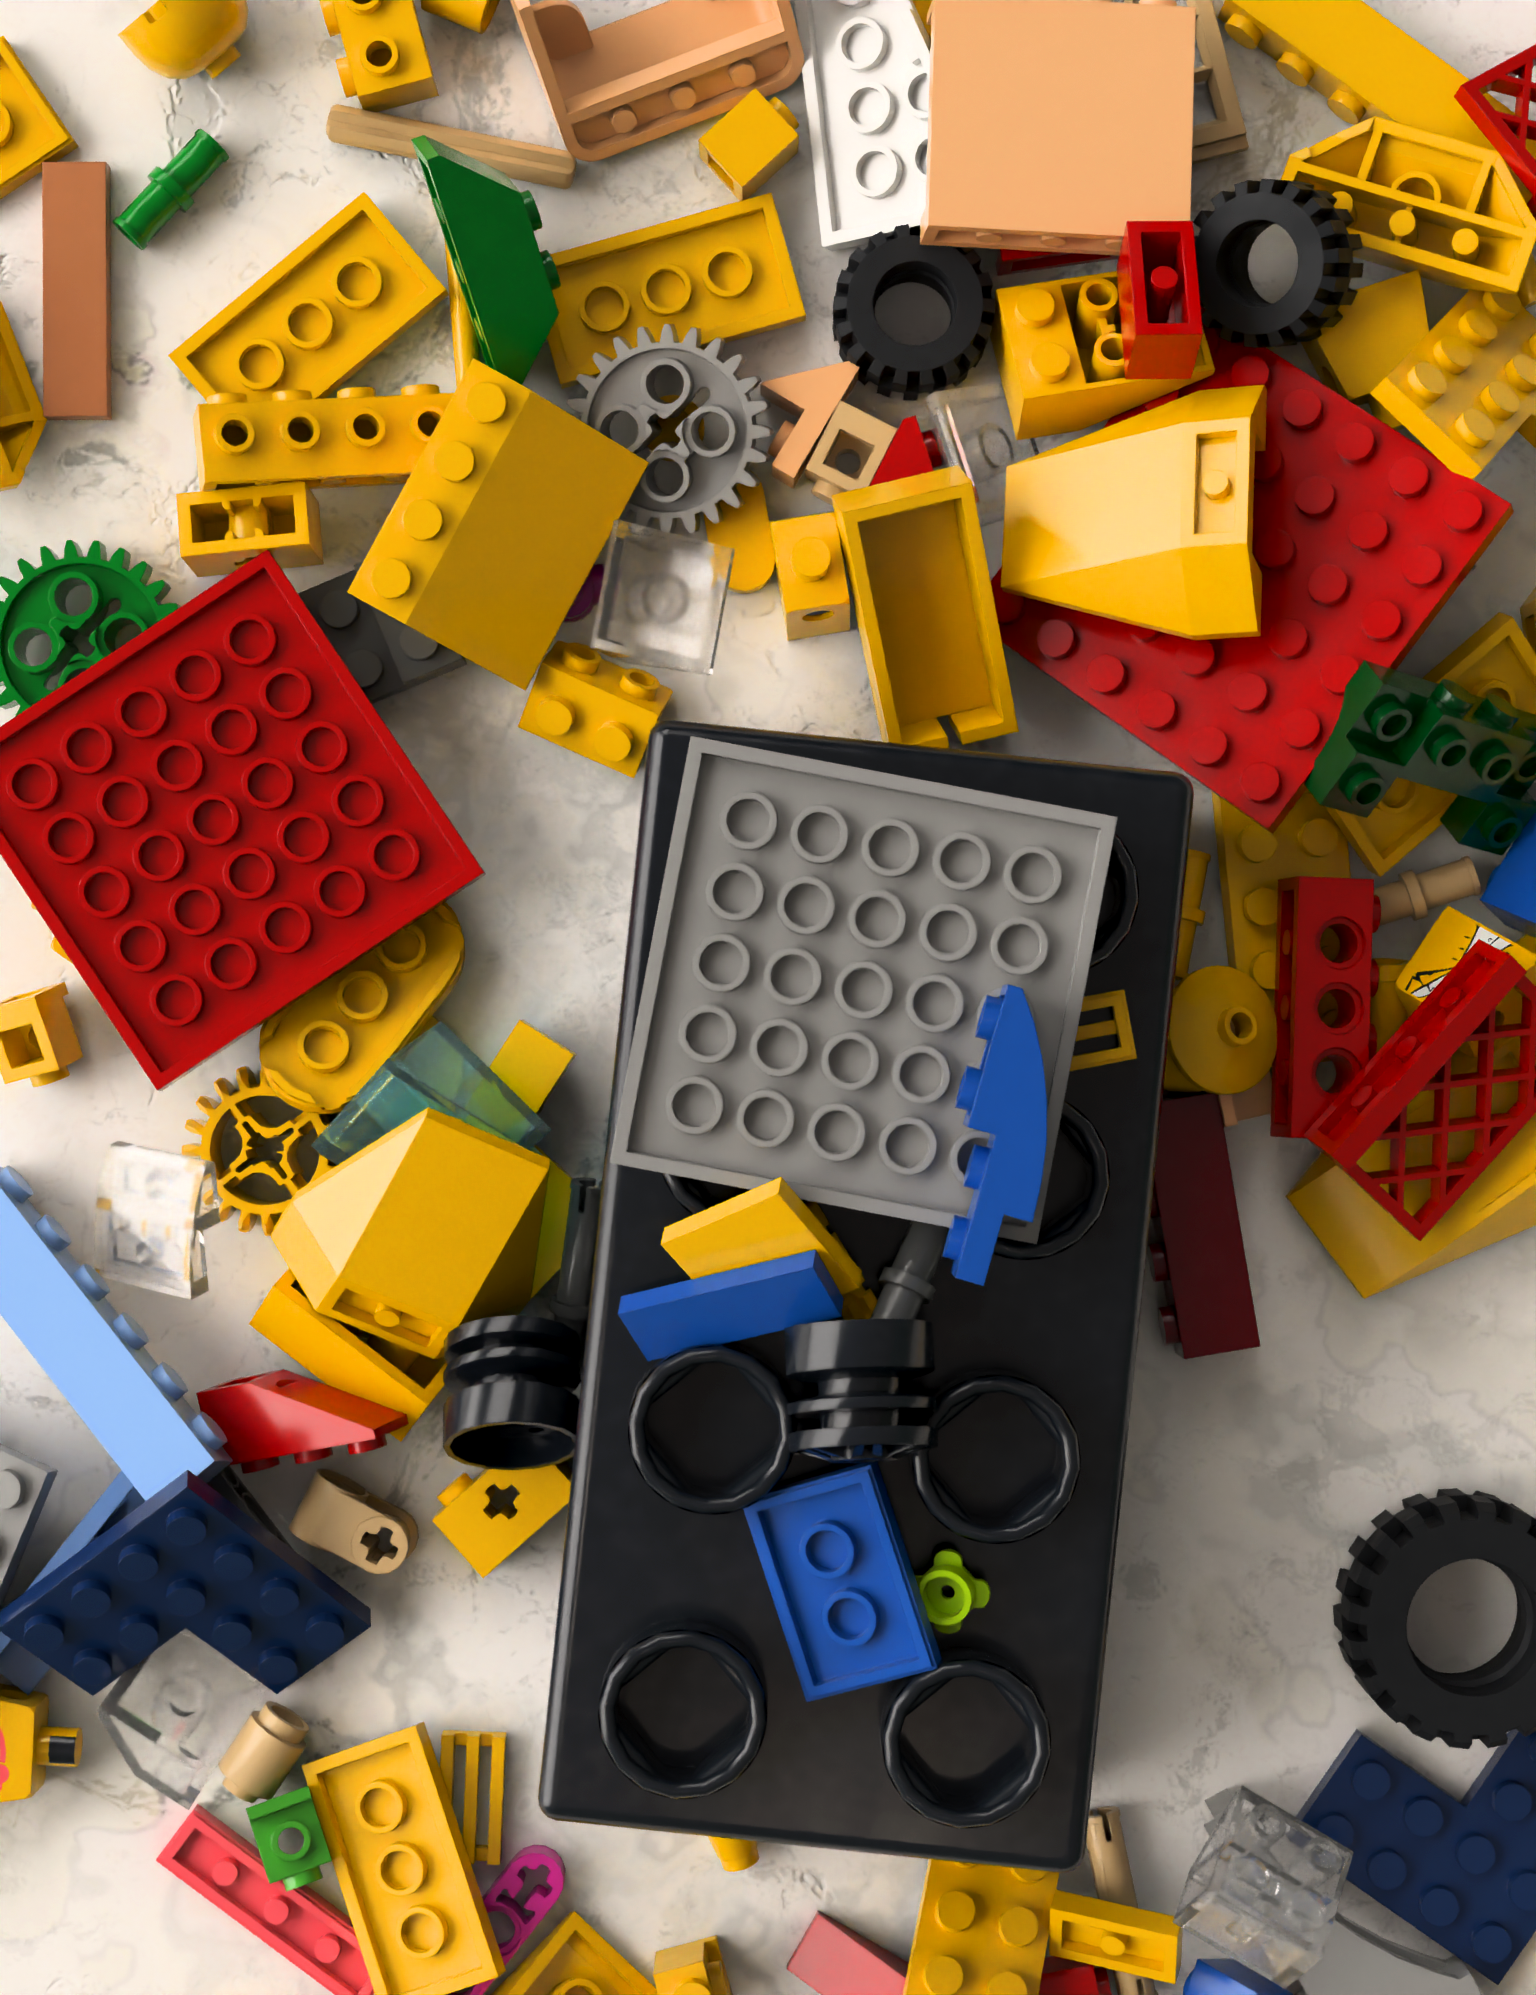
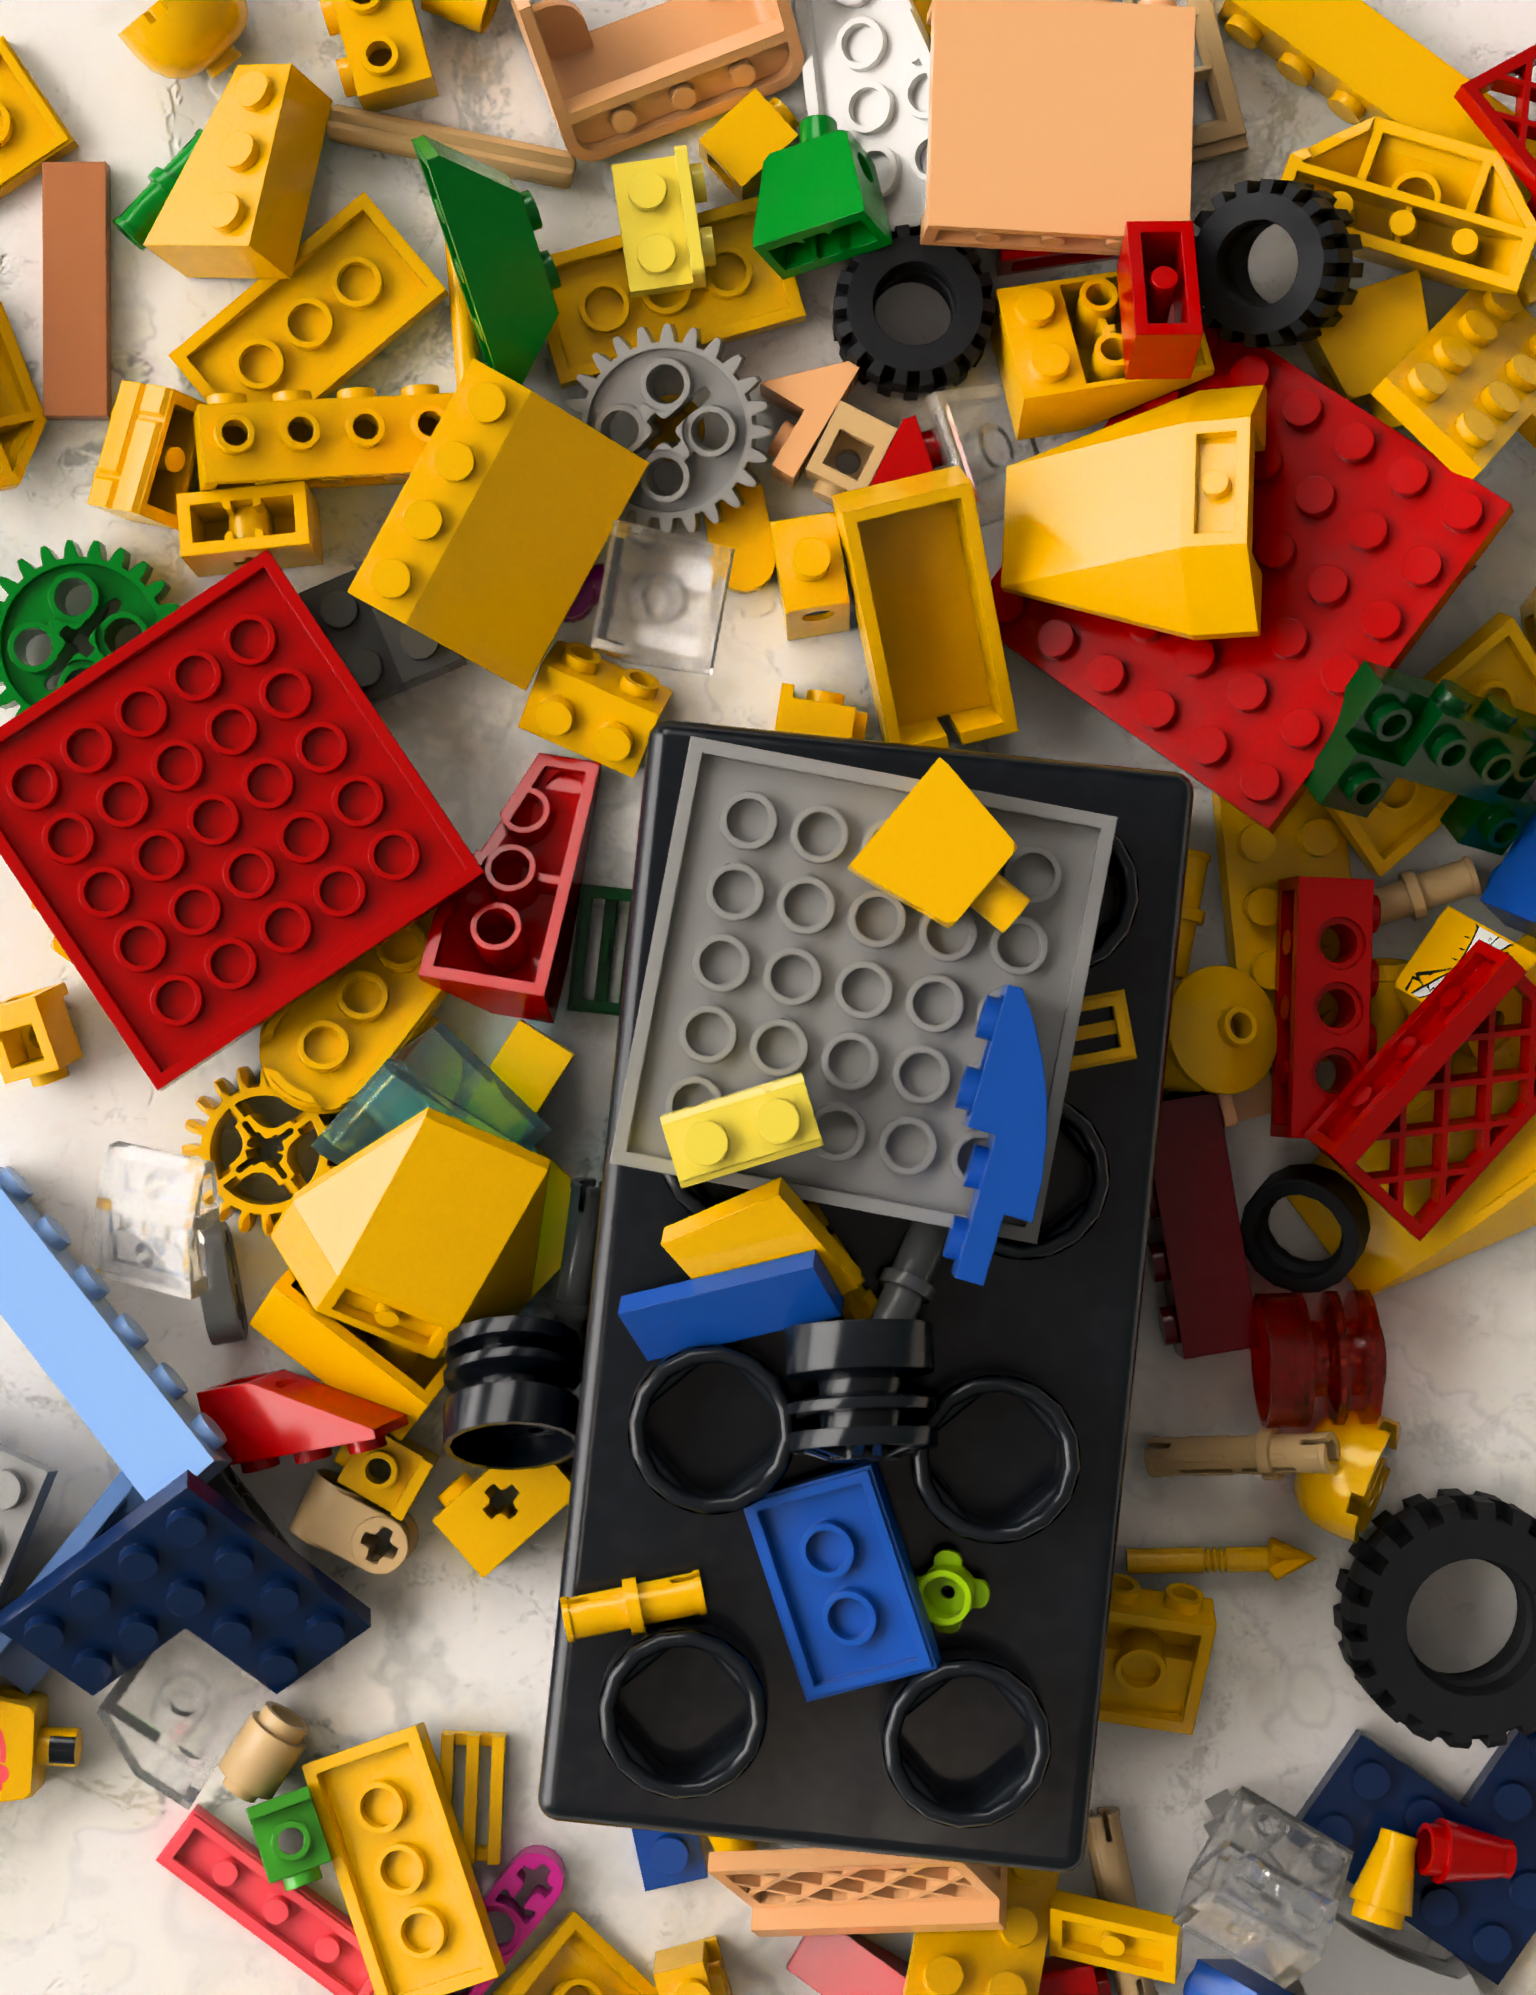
(146, 455): none -> yellow brick
(224, 1302): none -> dark grey beam
(247, 179): none -> yellow wedge
(409, 1471): none -> yellow brick
(513, 929): none -> red wedge
(599, 1004): none -> dark green tile
(633, 1605): none -> yellow pin
(660, 224): none -> light yellow bracket
(669, 1858): none -> blue plate
(741, 1130): none -> light yellow brick
(819, 201): none -> green torso
(819, 714): none -> yellow brick
(861, 1892): none -> light nougat fence
(943, 854): none -> yellow torso
(1156, 1655): none -> yellow plate
(1254, 1454): none -> tan pin
(1276, 1558): none -> yellow piece
(1279, 1265): none -> black tyre
(1328, 1358): none -> clear red wheel
(1348, 1499): none -> yellow cylinder
(1387, 1881): none -> yellow cone
(1462, 1853): none -> red cone

